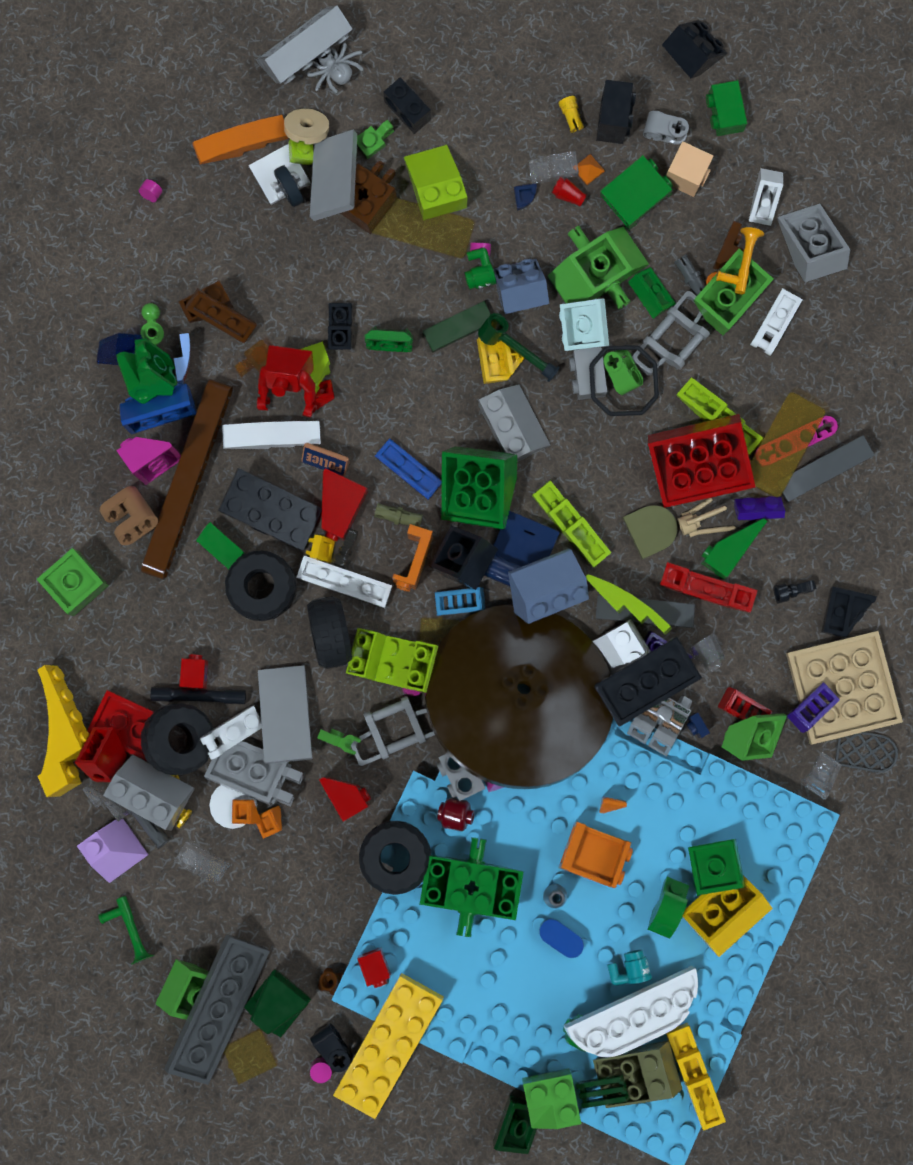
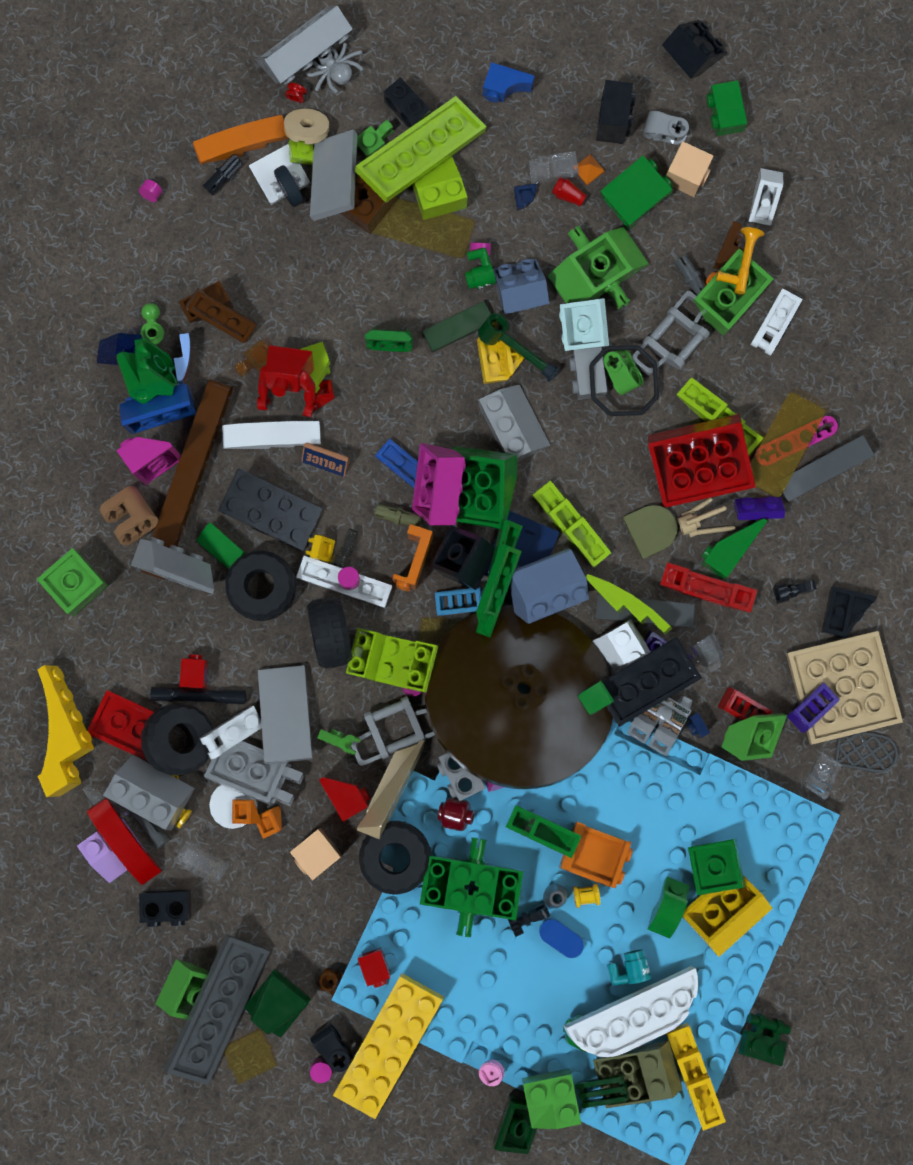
(101, 754): red torso -> none
(123, 842): none -> red slope
(125, 911): green piece -> none
(165, 900): none -> black brick
(173, 564): none -> light grey slope
(222, 174): none -> black axle
(295, 92): none -> red bush
(315, 854): none -> light nougat head
(340, 326): black slope -> none
(340, 504): red slope -> none
(348, 578): none -> dark pink piece
(390, 790): none -> tan wedge
(420, 149): none -> lime plate
(438, 484): none -> dark pink slope
(491, 1072): none -> bright pink tile
(499, 578): none -> green wedge
(504, 81): none -> blue arch
(536, 914): none -> black piece
(543, 831): none -> green slope
(569, 108): yellow pin -> none
(586, 895): none -> yellow bush
(595, 698): none -> green slope
(611, 804): orange slope -> none
(651, 292): green slope -> none
(763, 1047): none -> dark green plate
(814, 242): light grey slope -> none

